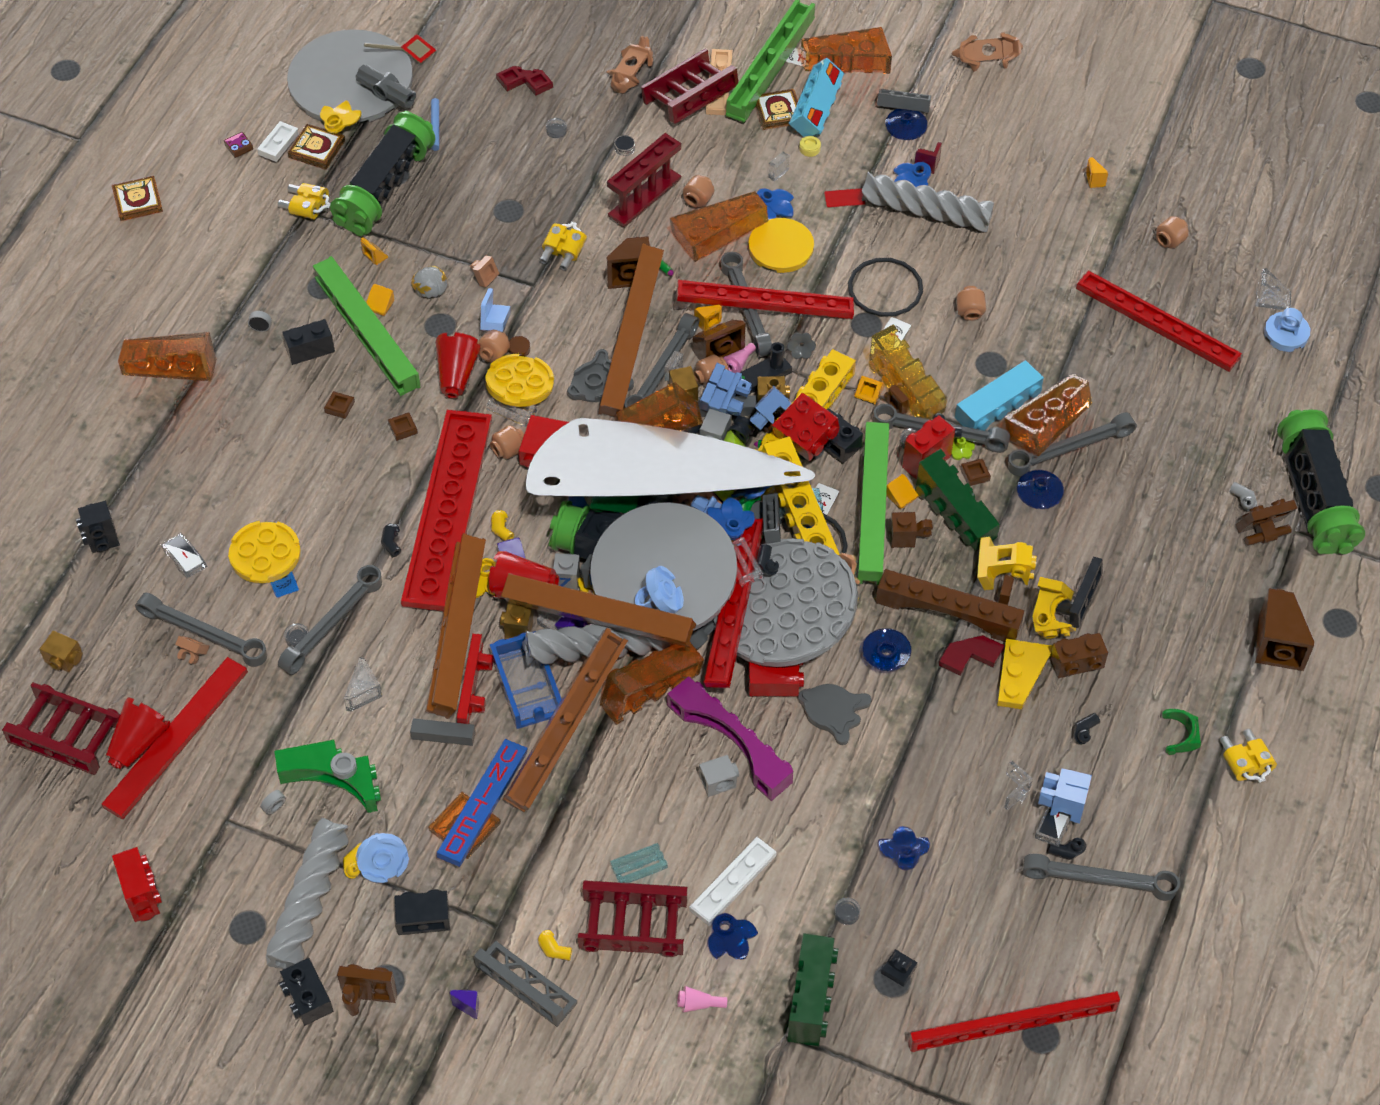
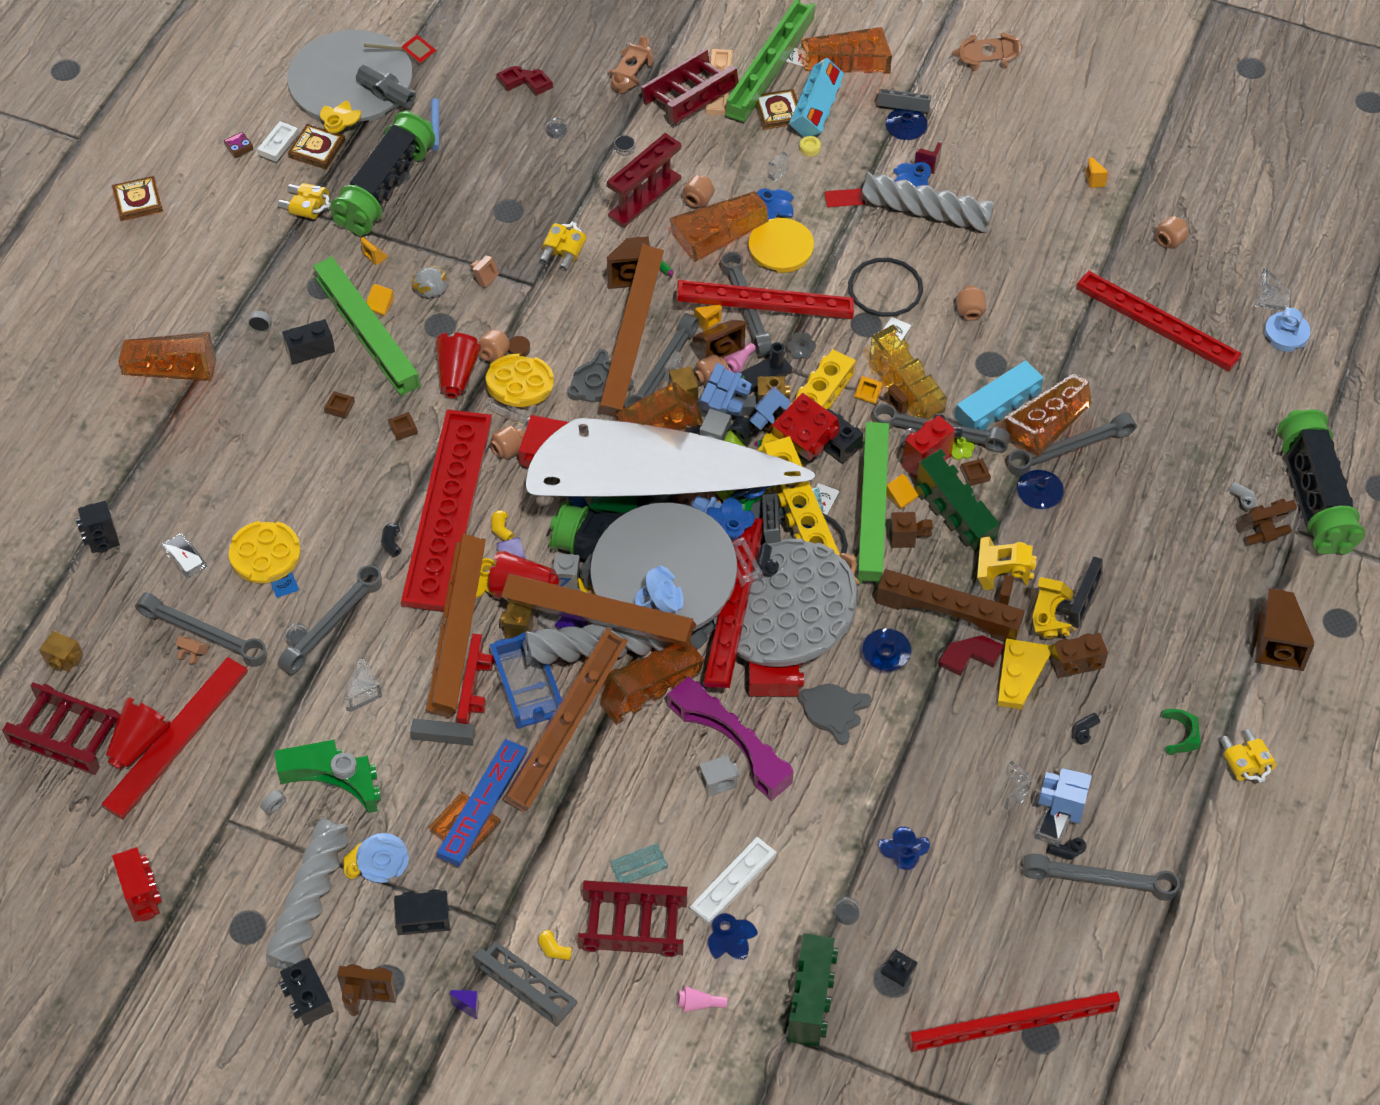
(493, 315): light blue panel -> none

